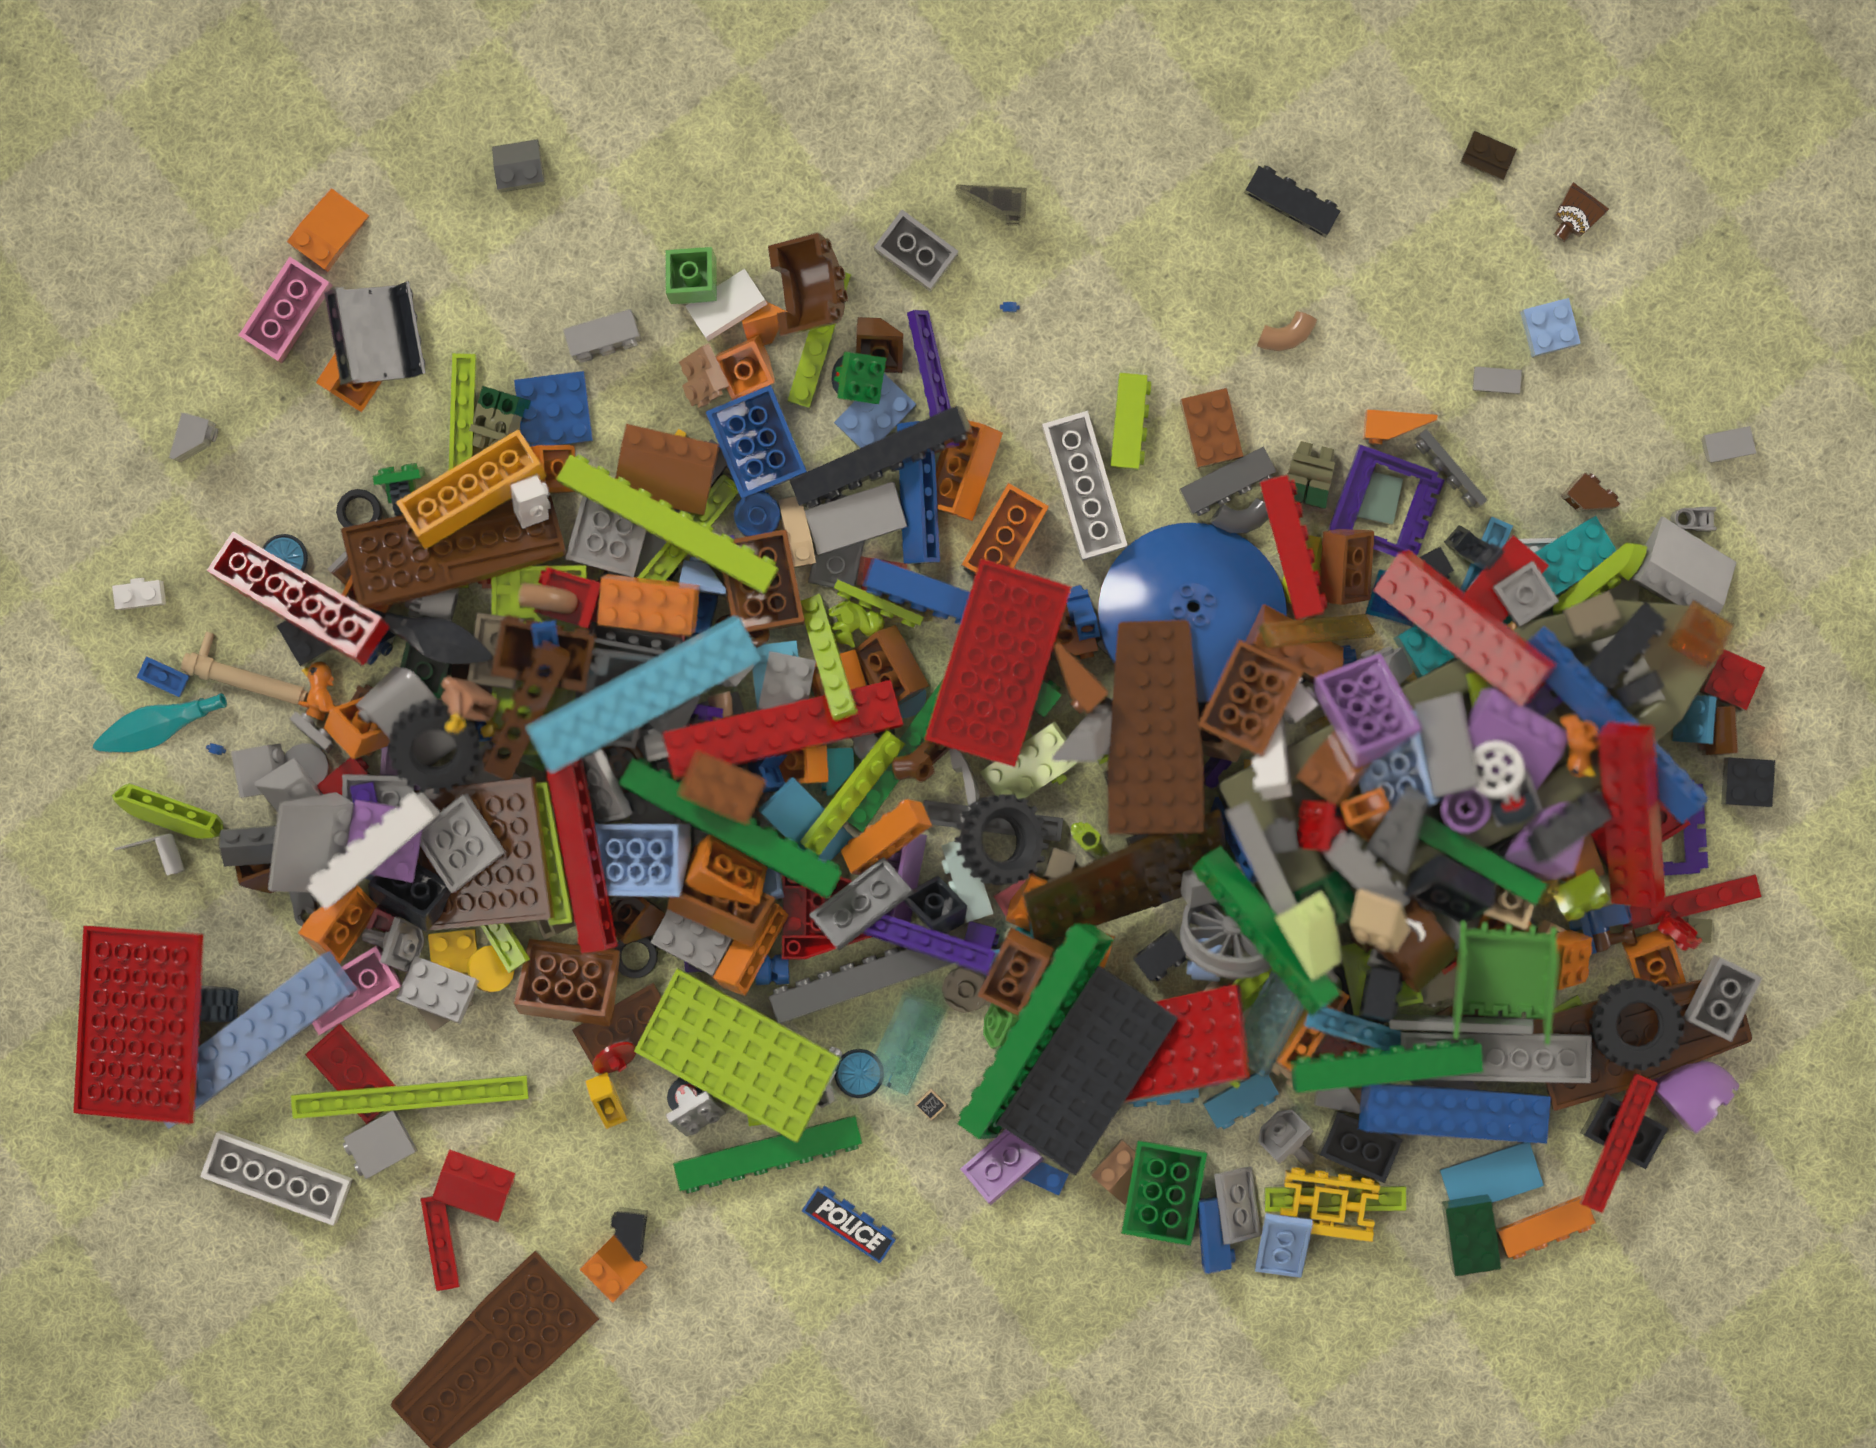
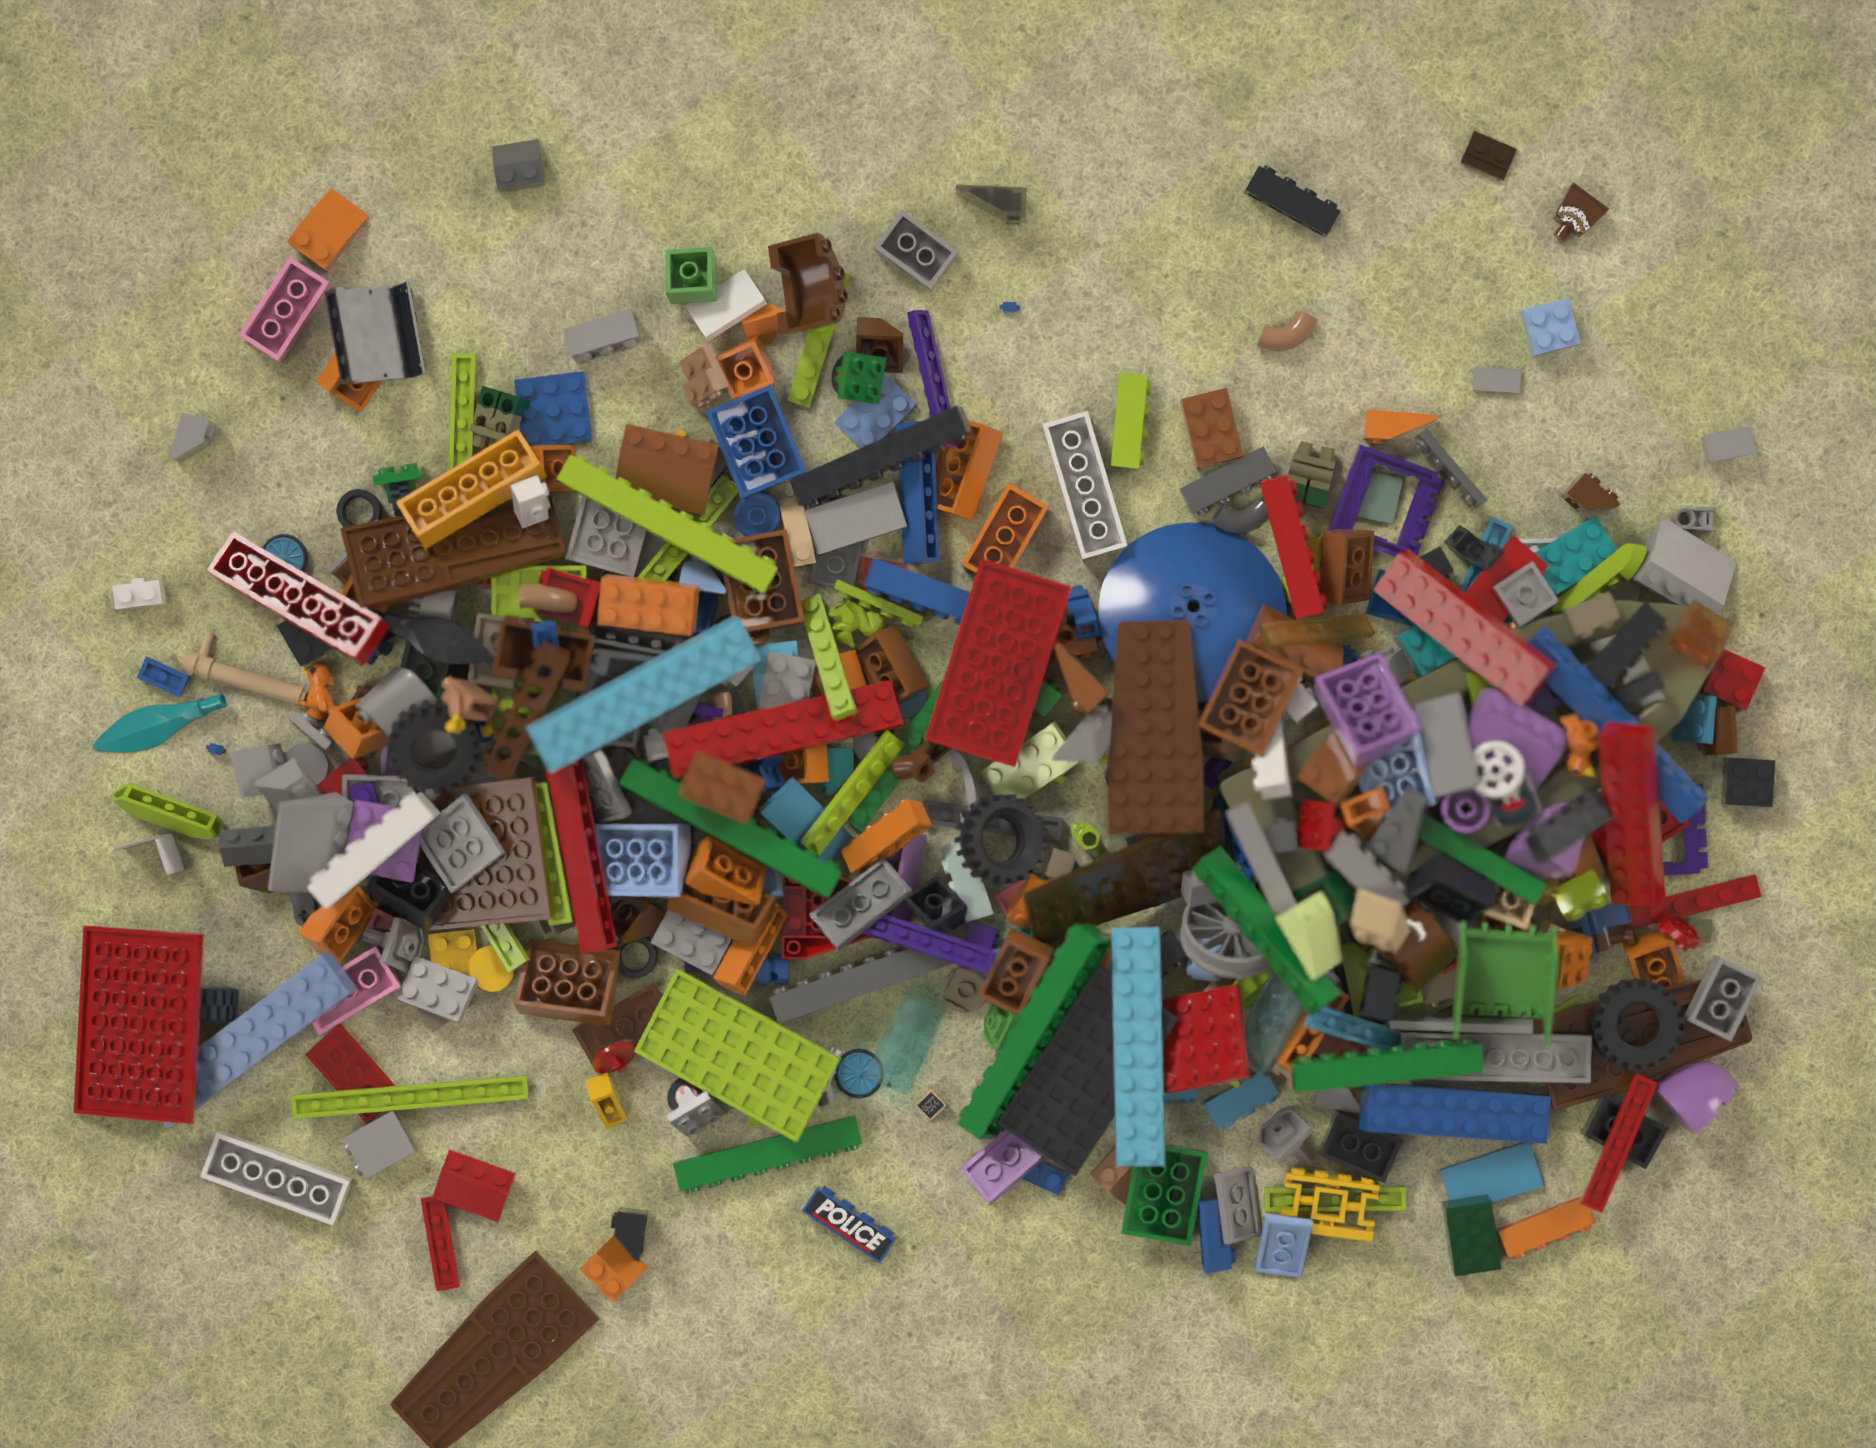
(1138, 1046): none -> medium azure plate

